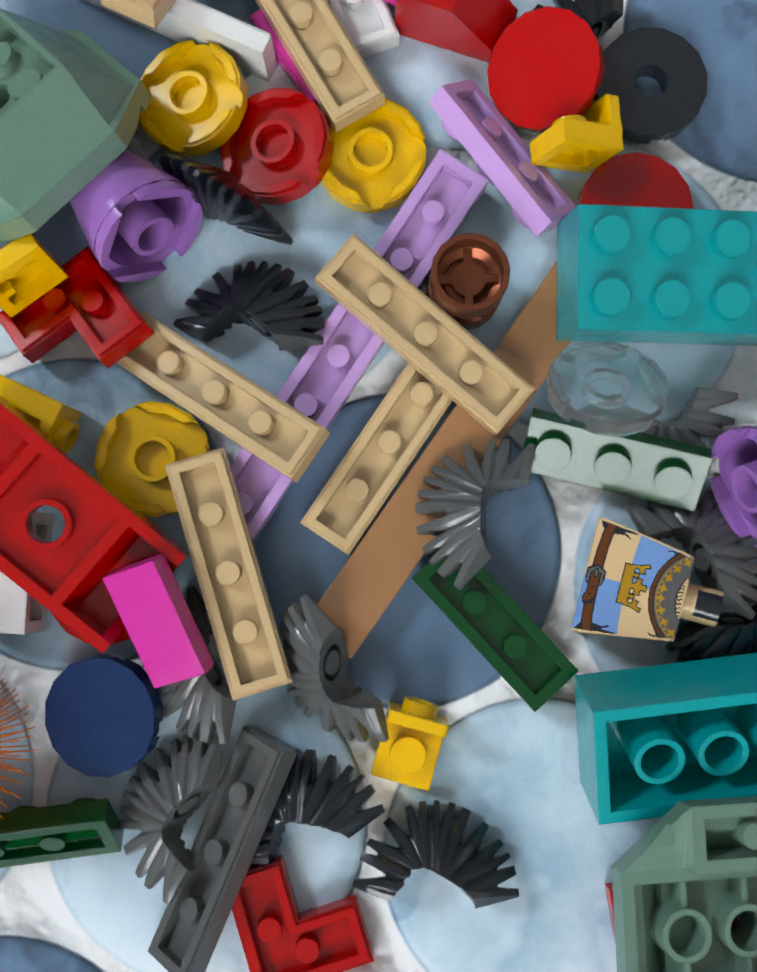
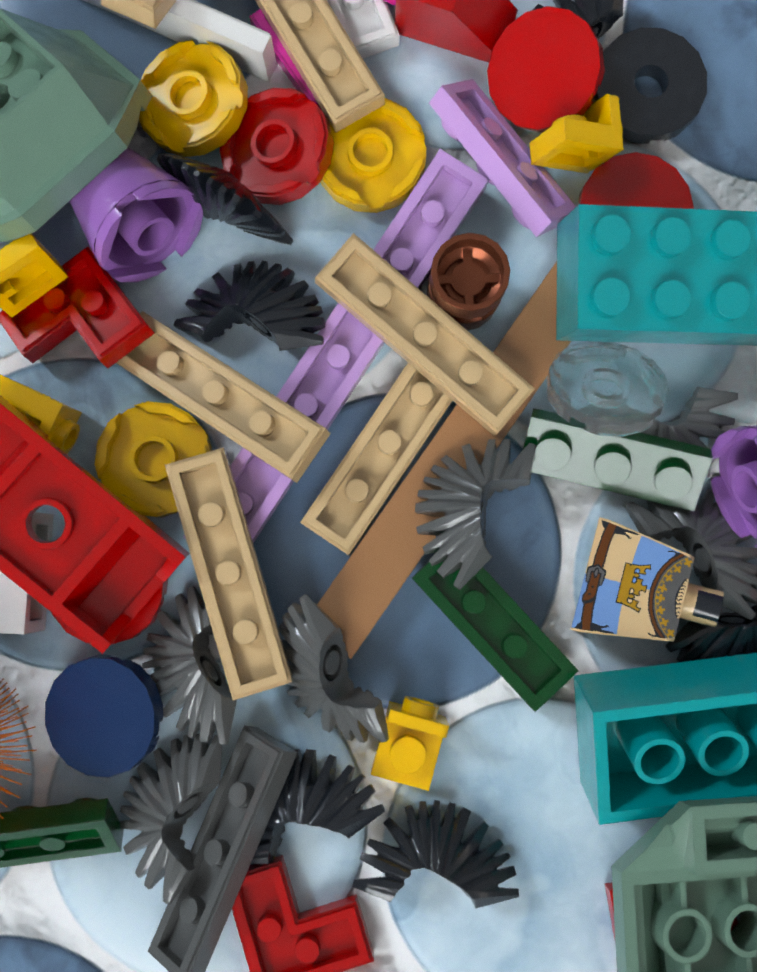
(158, 621): dark pink tile -> none

